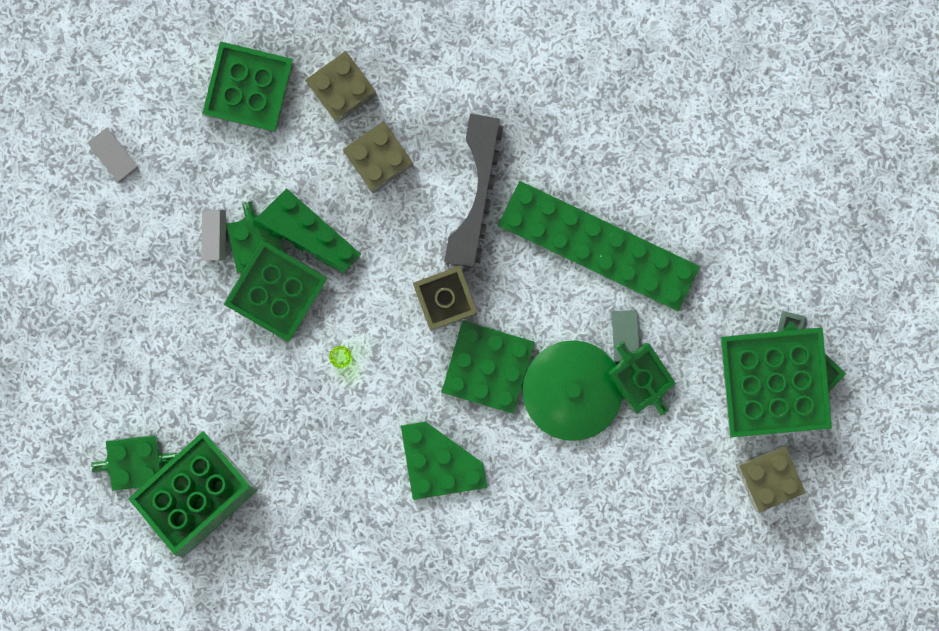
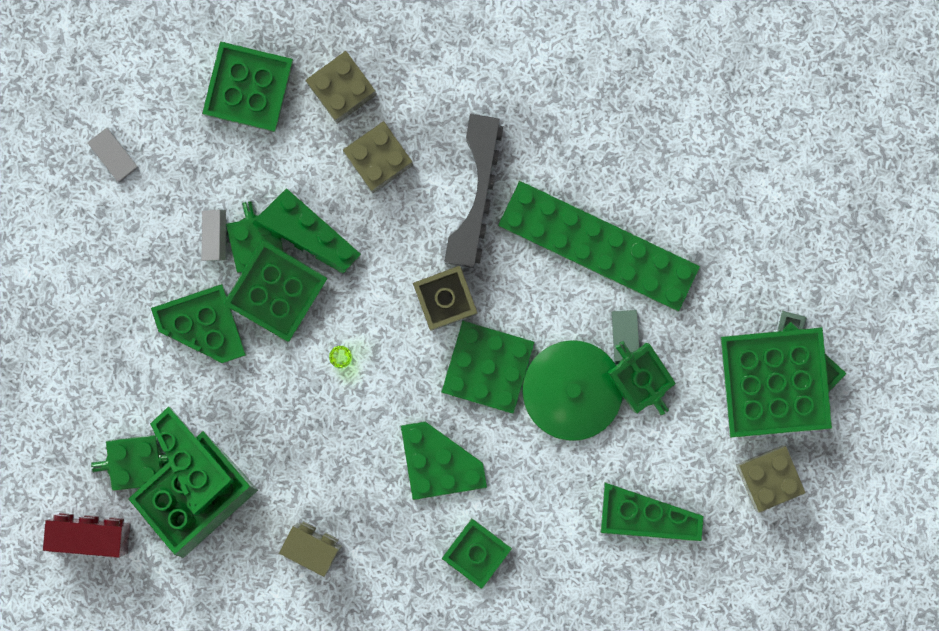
(86, 535): none -> dark red brick
(195, 467): none -> green wing
(202, 324): none -> green plate
(310, 548): none -> olive brick
(476, 553): none -> green plate
(640, 515): none -> green wing

